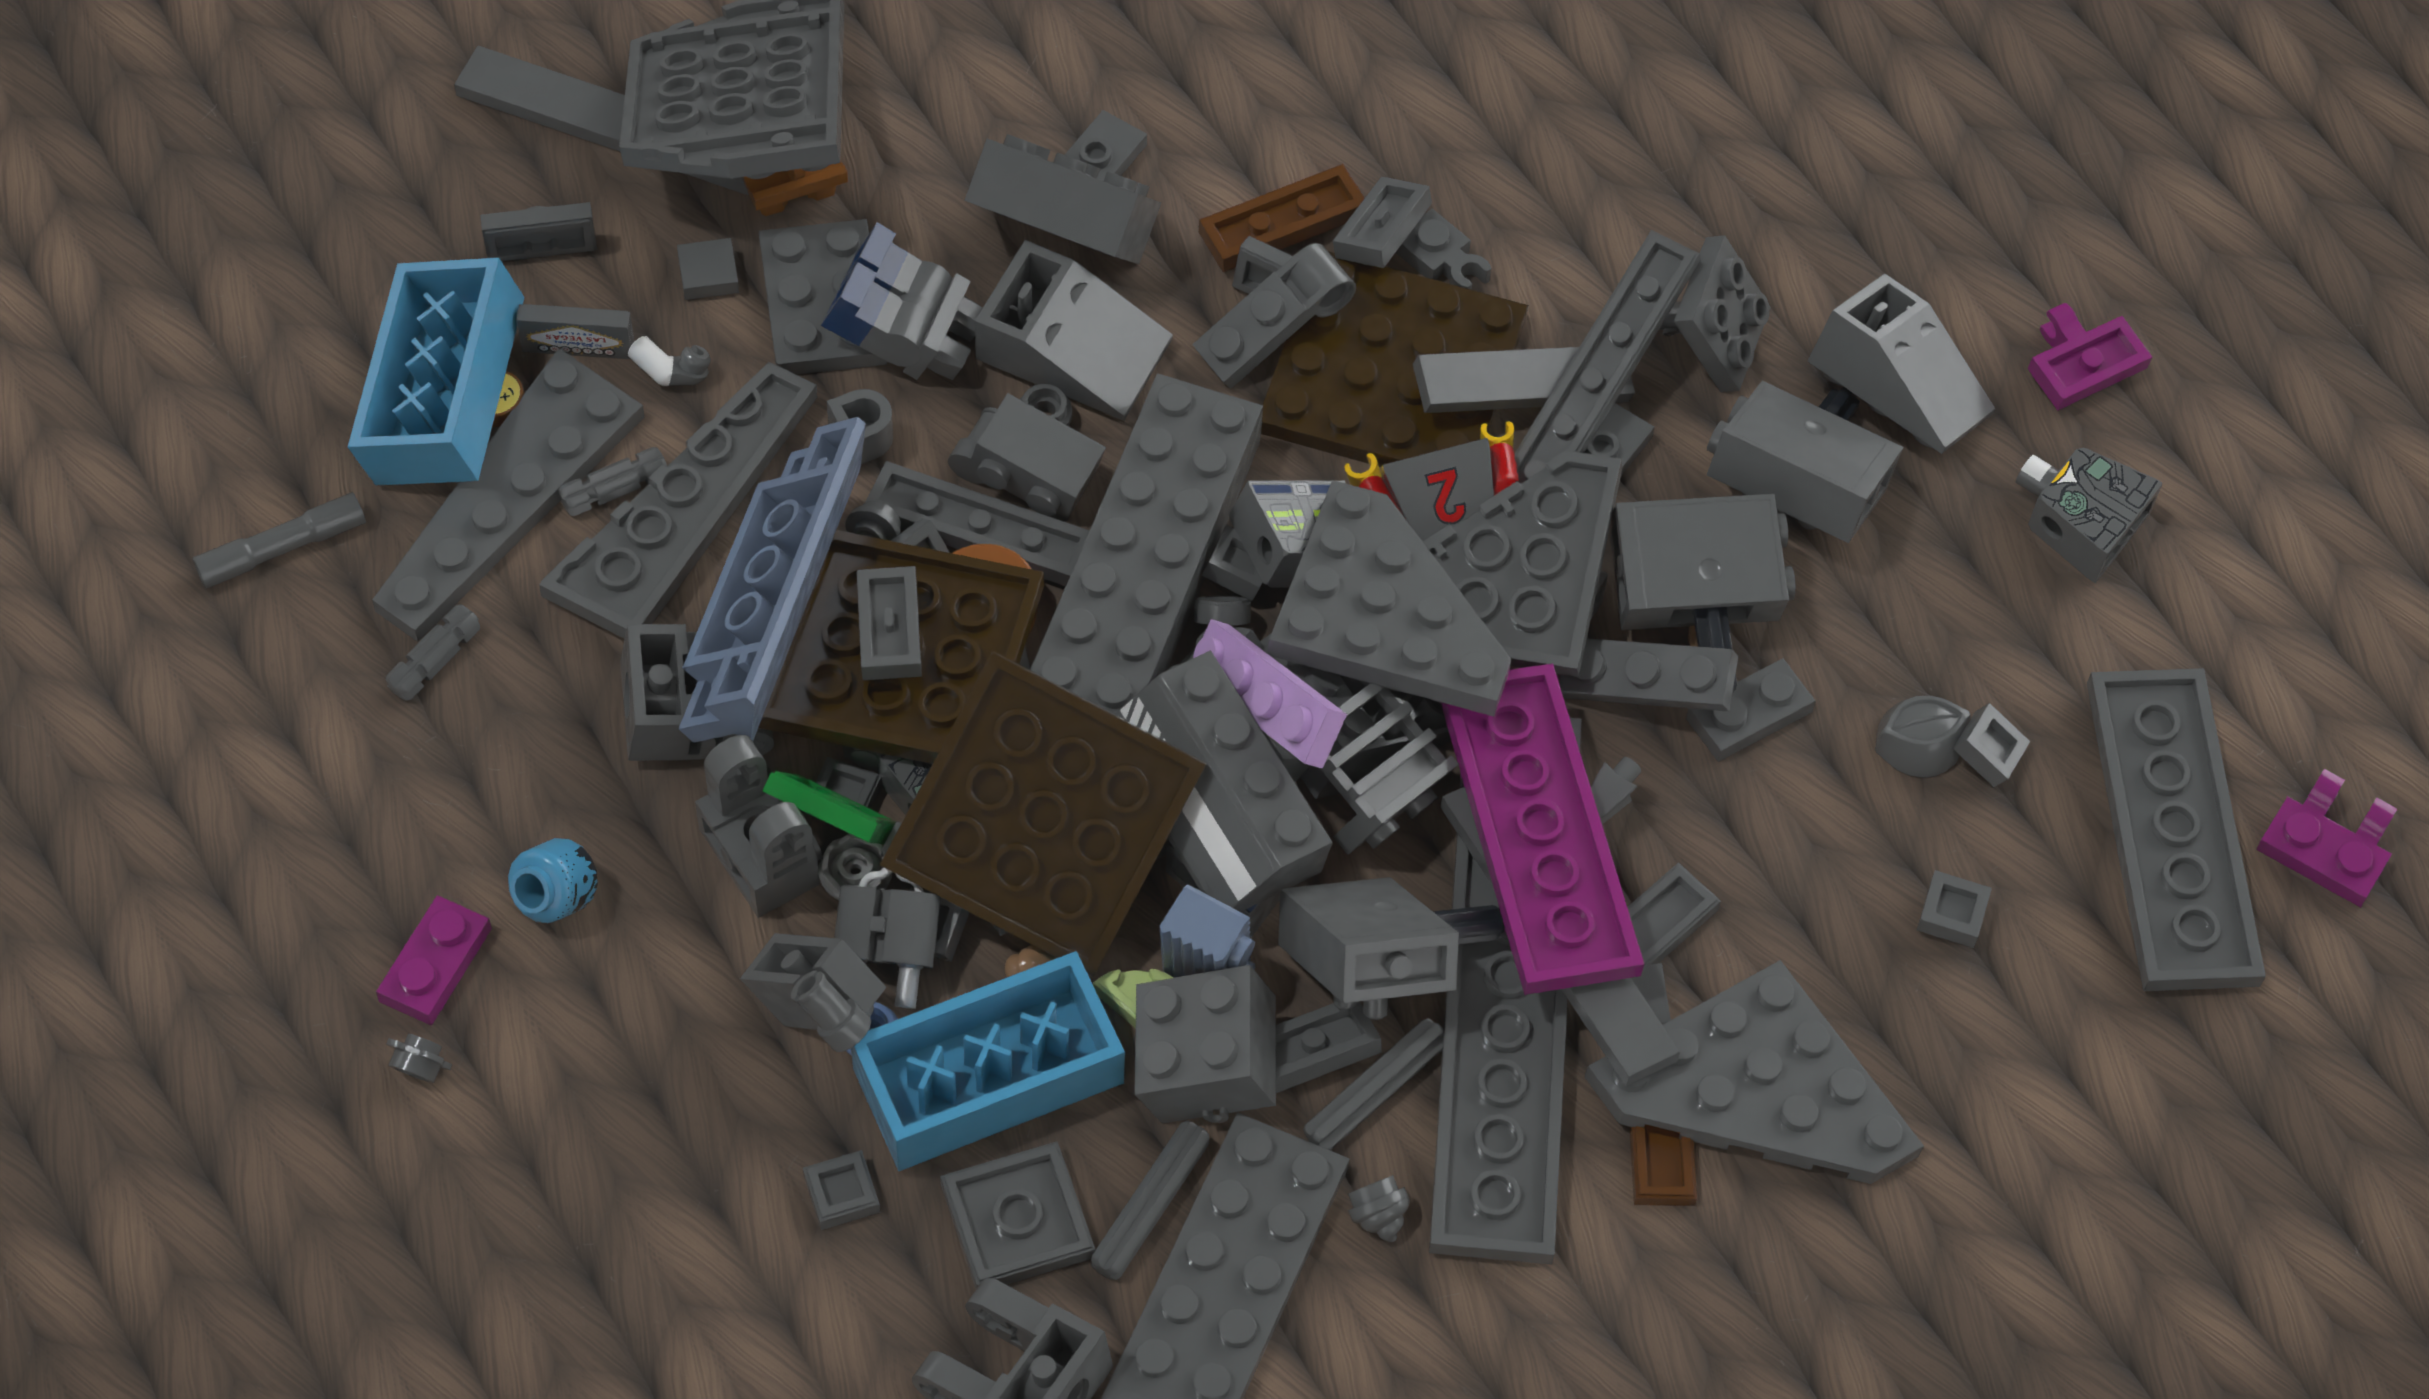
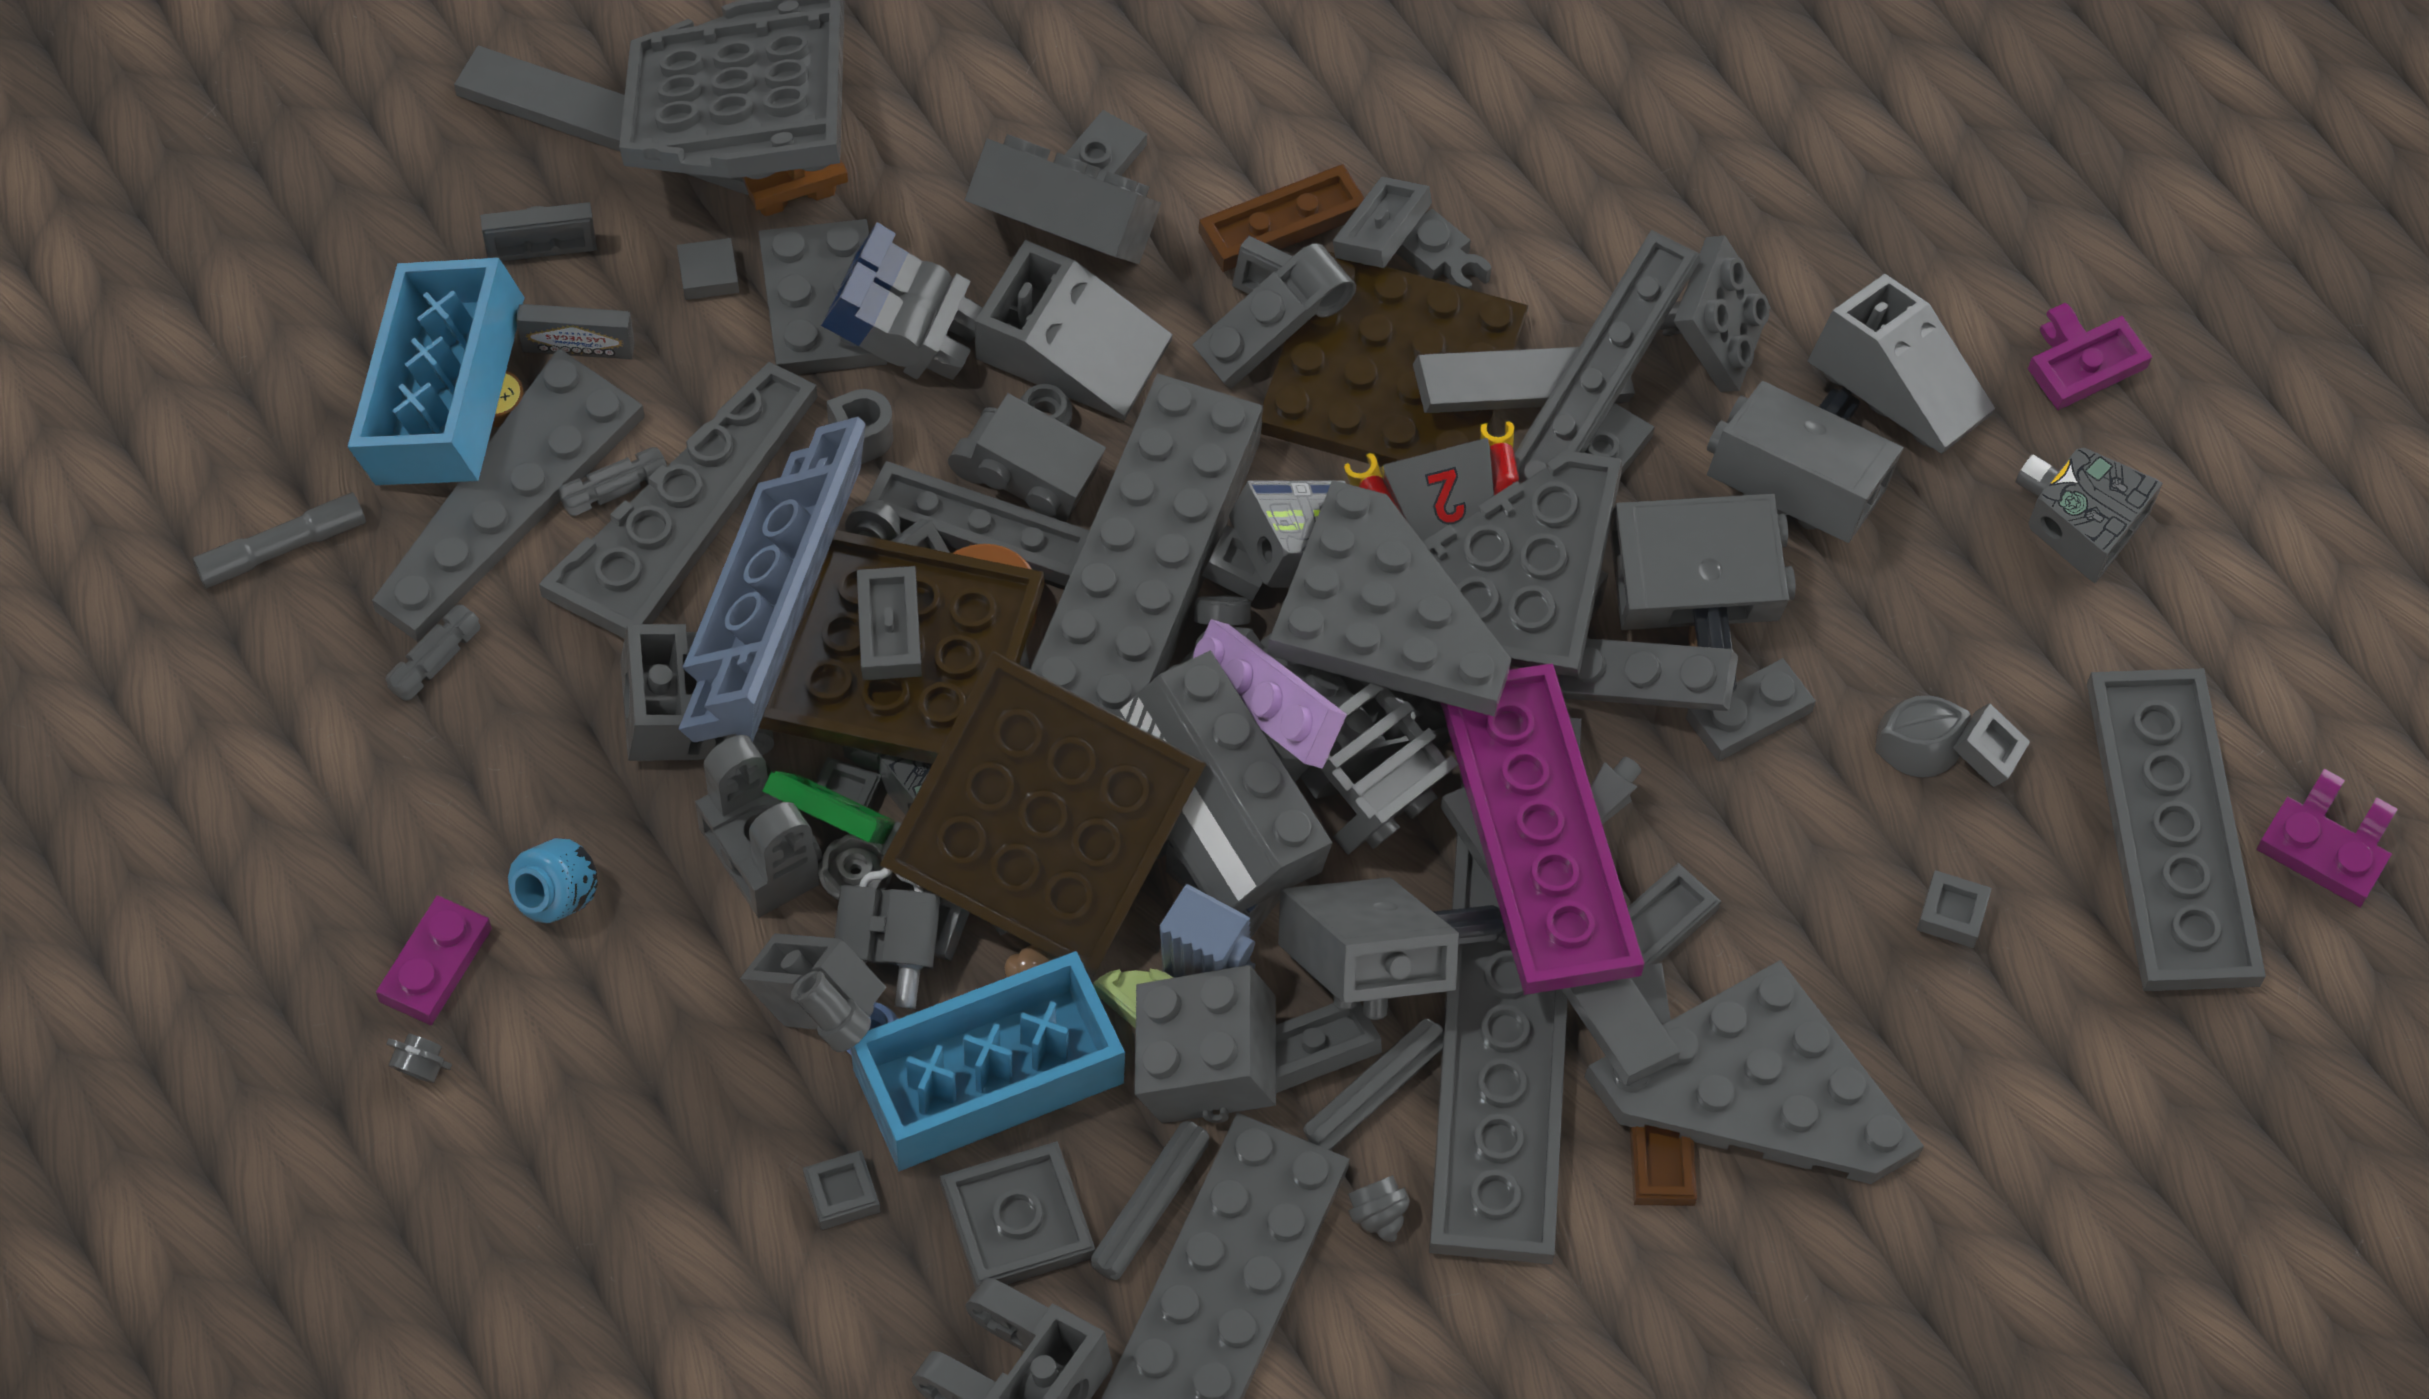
(670, 370): arm -> none

